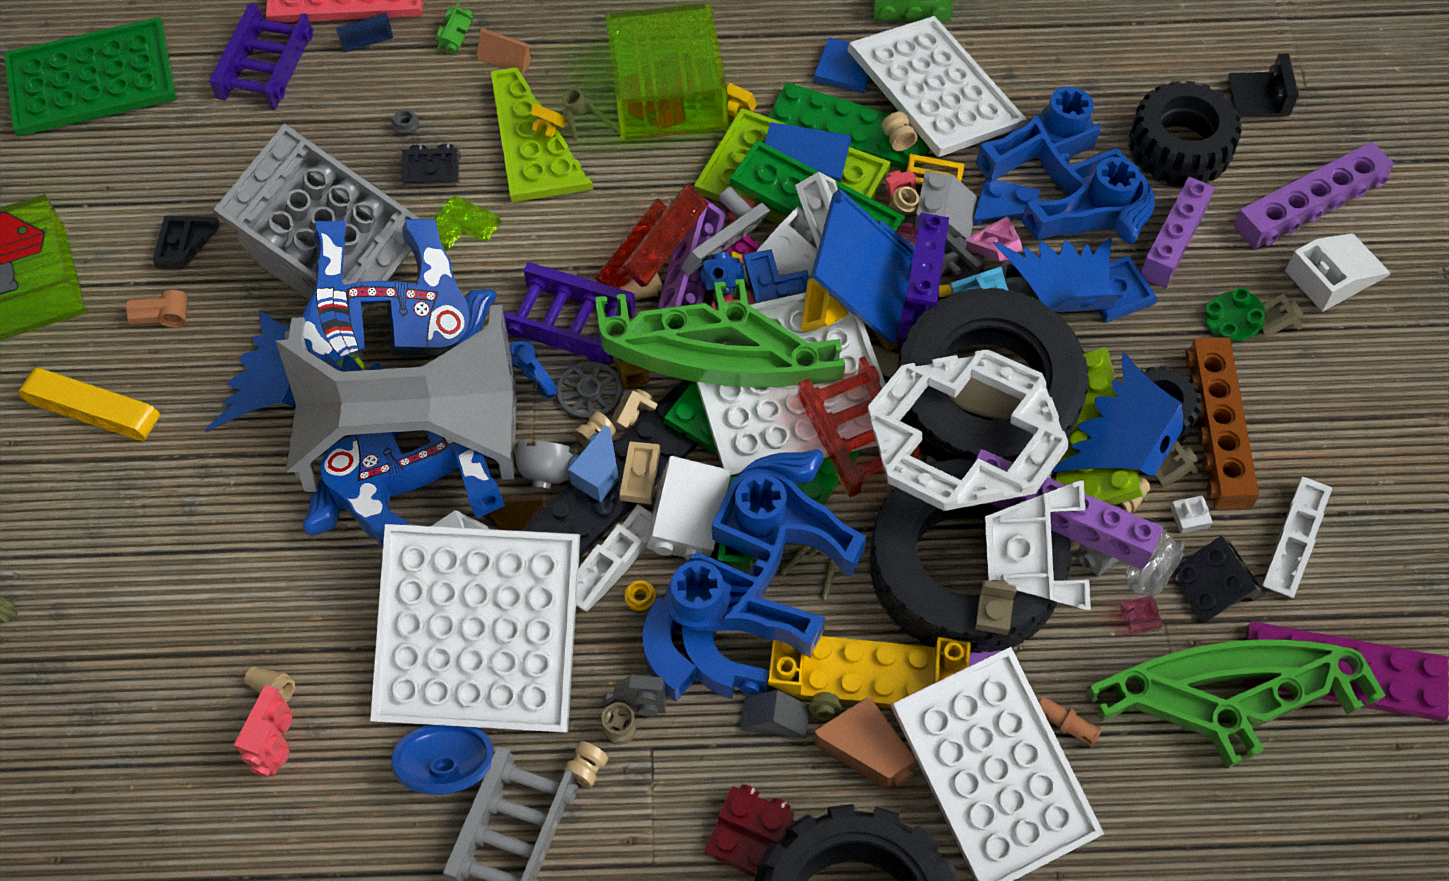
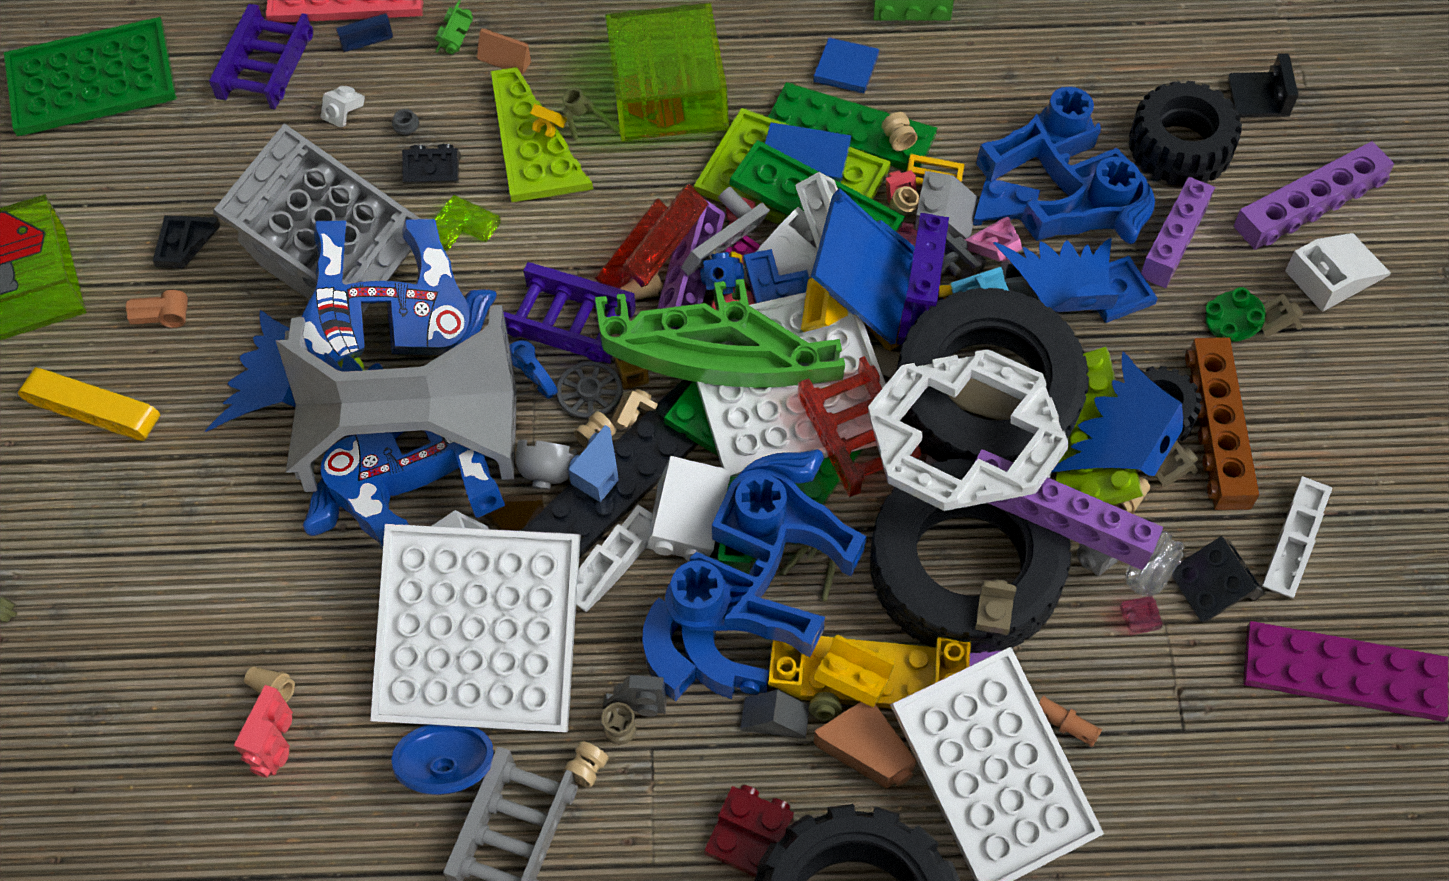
(338, 103): none -> white bracket
(636, 588): yellow plate -> none
(640, 472): tan plate -> none
(739, 99): yellow tile -> none
(855, 670): none -> yellow bracket
(936, 85): white plate -> none
(1022, 546): white wing -> none
(1191, 514): white tile -> none
(1299, 666): bright green piece -> none

